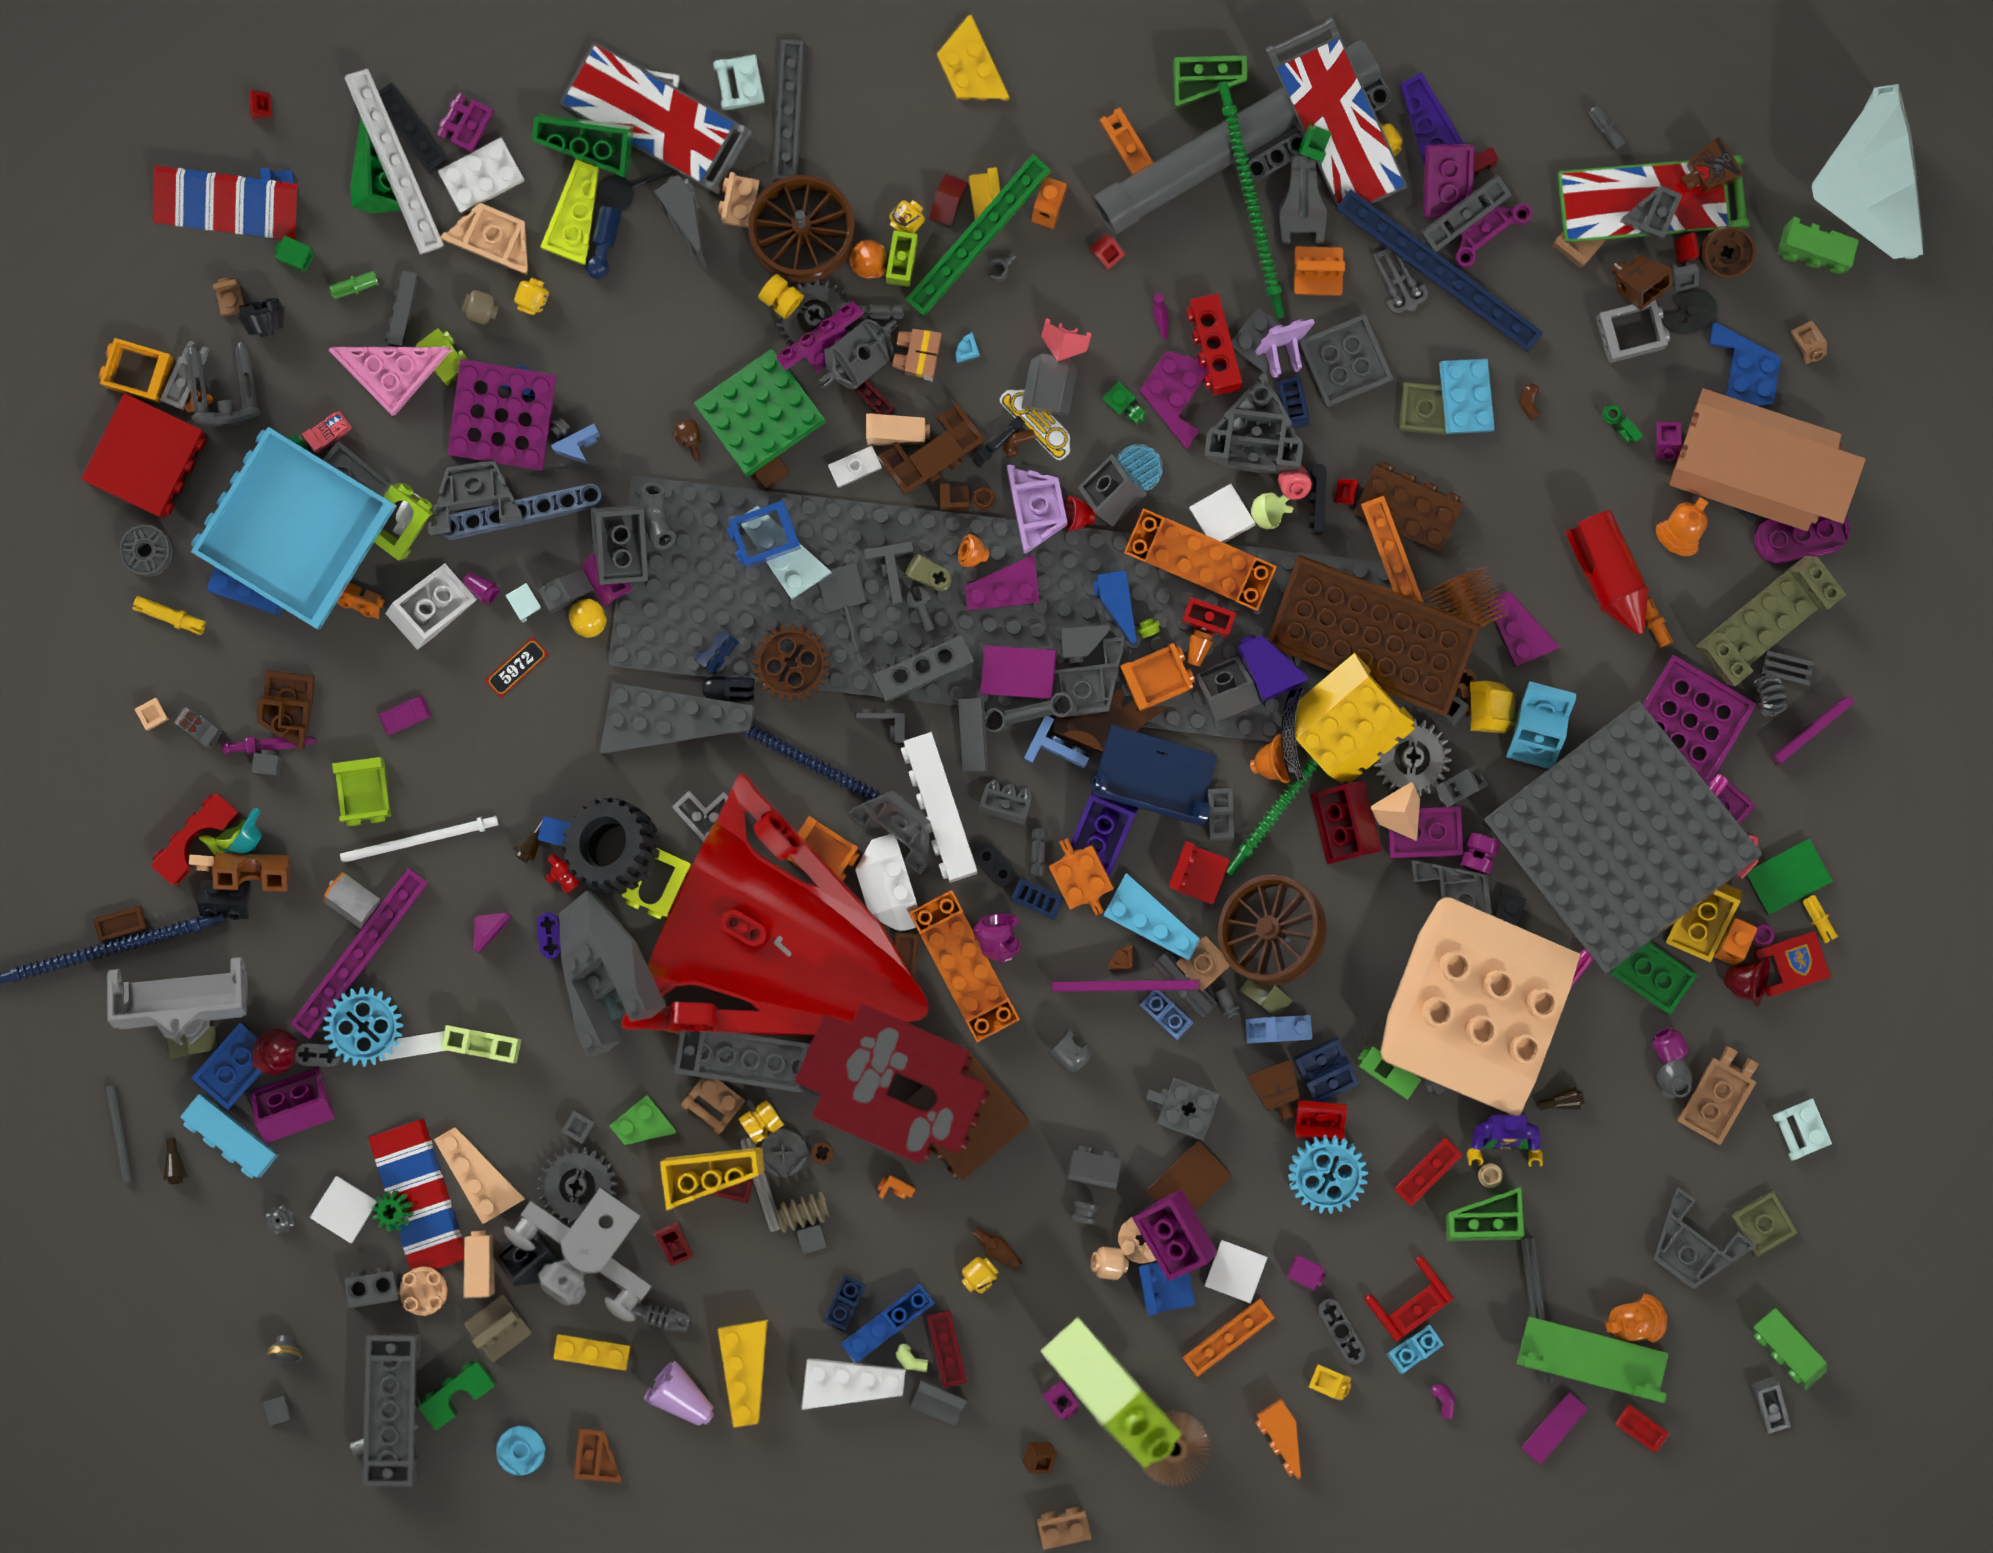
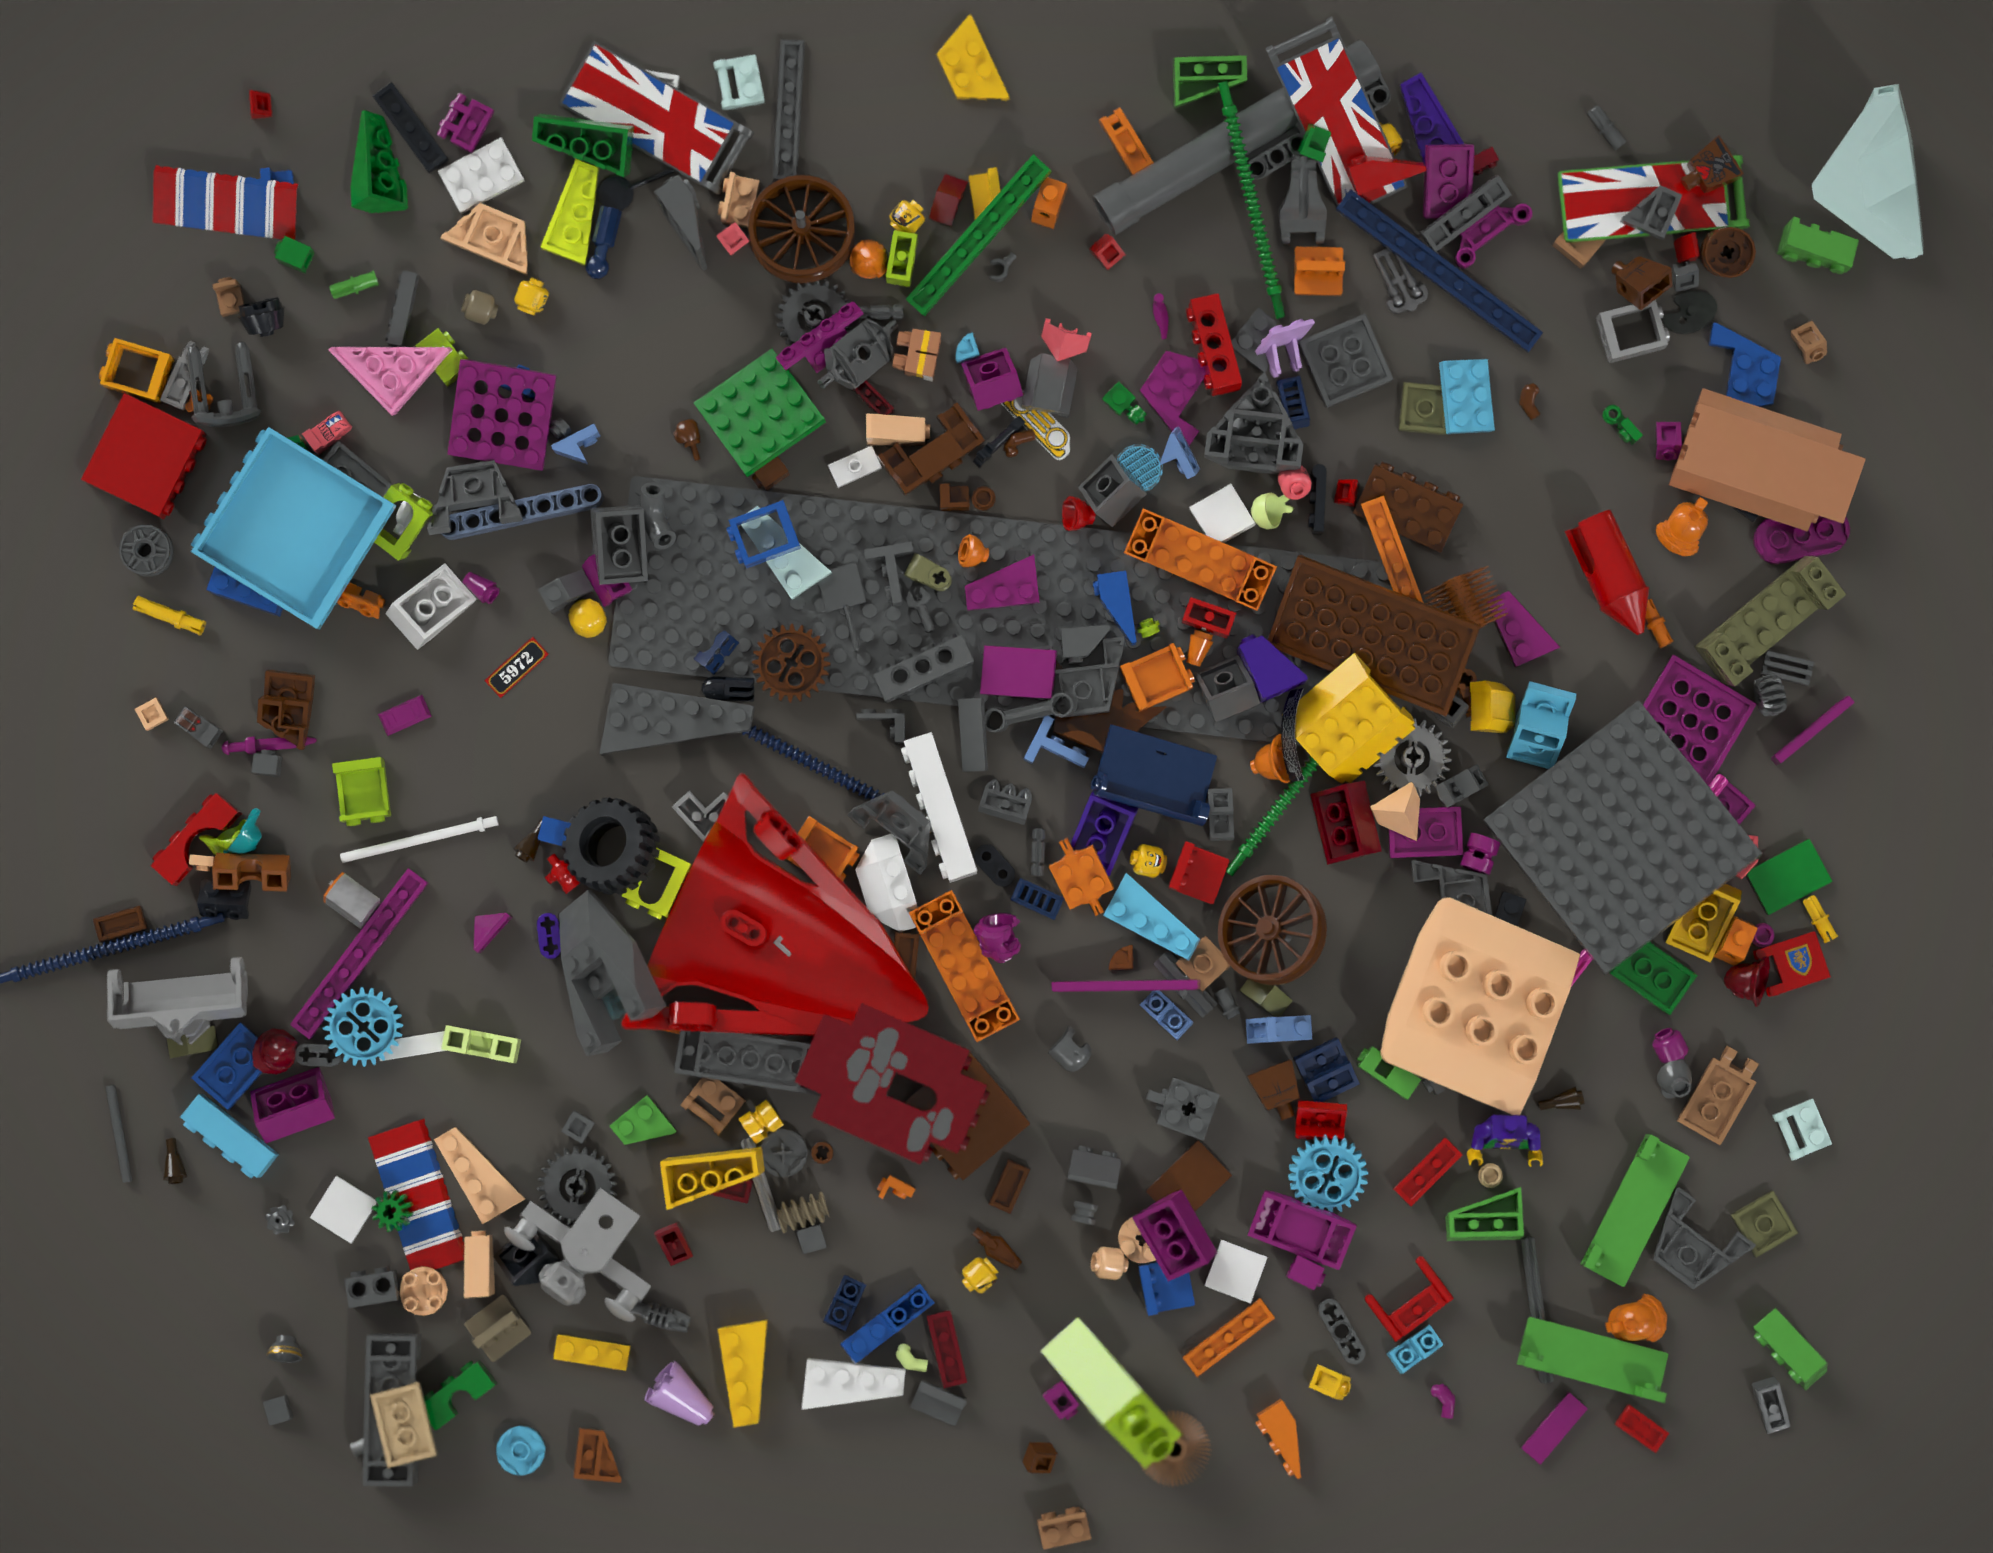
(394, 161): white tile -> none
(403, 1425): none -> tan tile
(523, 602): light aqua panel -> none
(732, 238): none -> coral plate
(780, 296): yellow wheel -> none
(992, 379): none -> magenta slope
(1009, 1186): none -> reddish brown tile
(1036, 505): lavender wing -> none
(1148, 860): none -> yellow head
(1178, 448): none -> medium blue slope
(1302, 1229): none -> magenta slope
(1377, 172): none -> red slope
(1635, 1210): none -> bright green bracket

